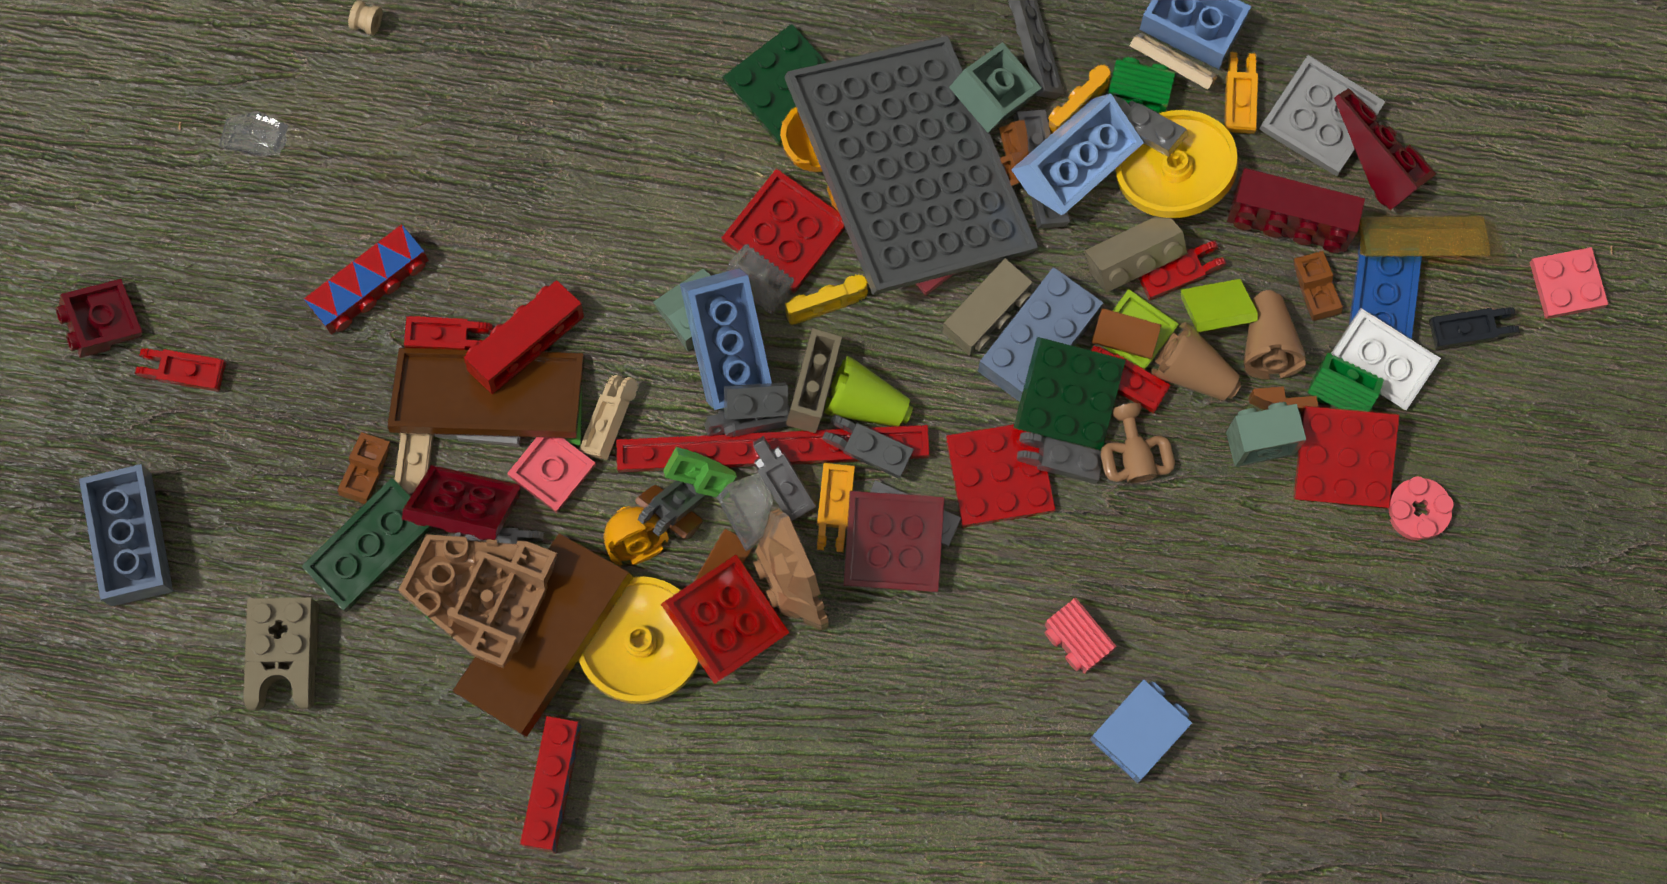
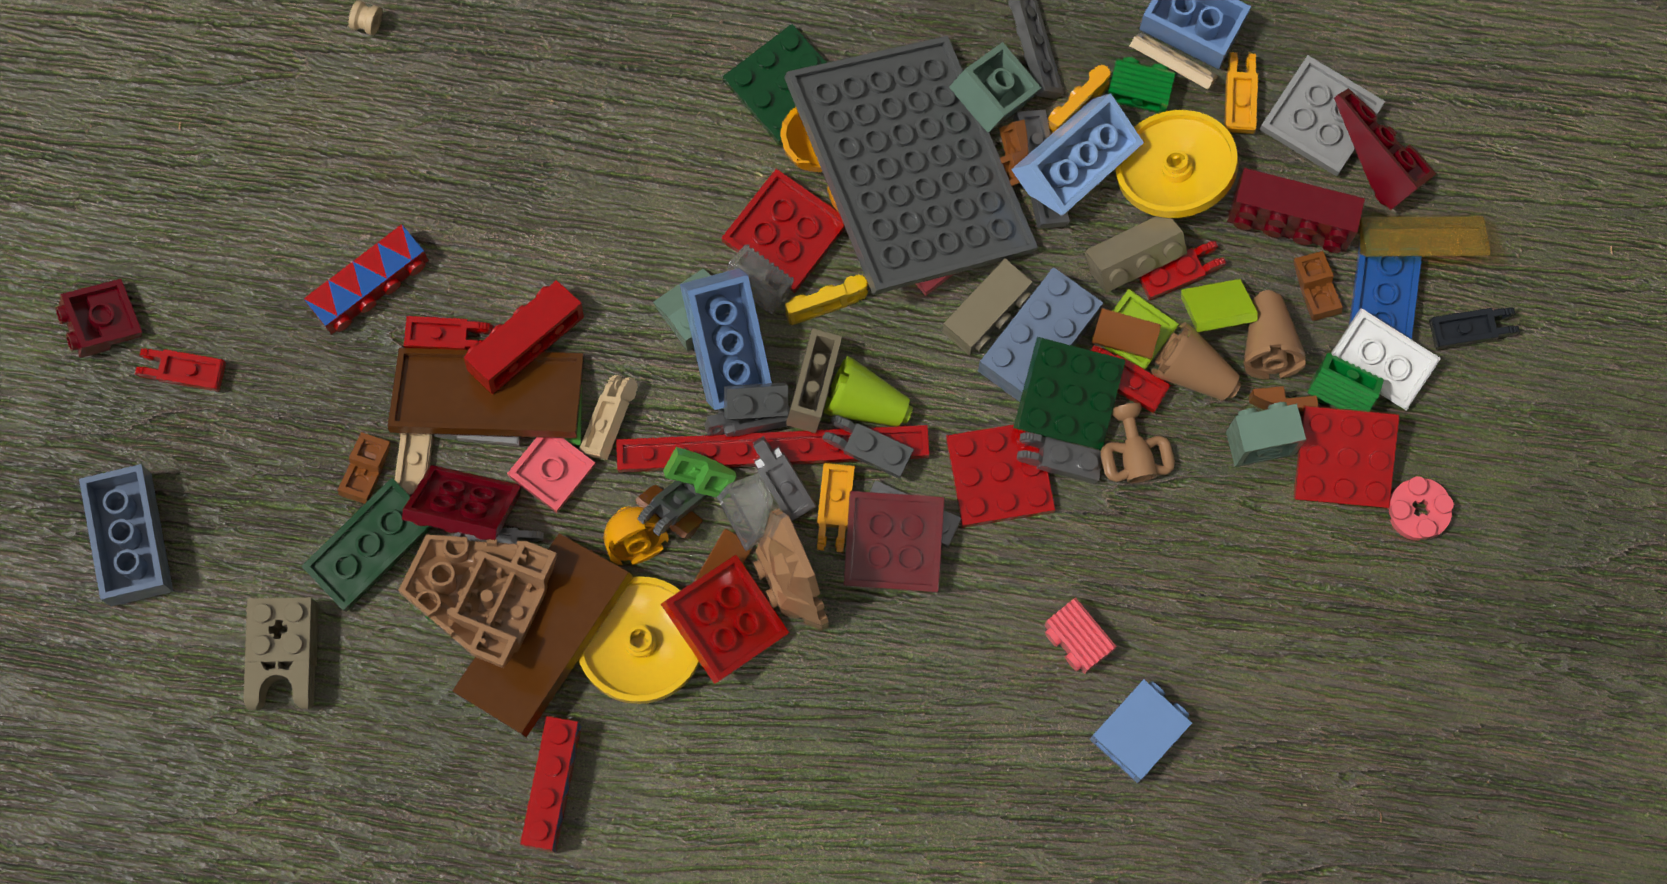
(254, 134): clear slope -> none
(1152, 127): flat silver hinge -> none
(1568, 283): coral plate -> none

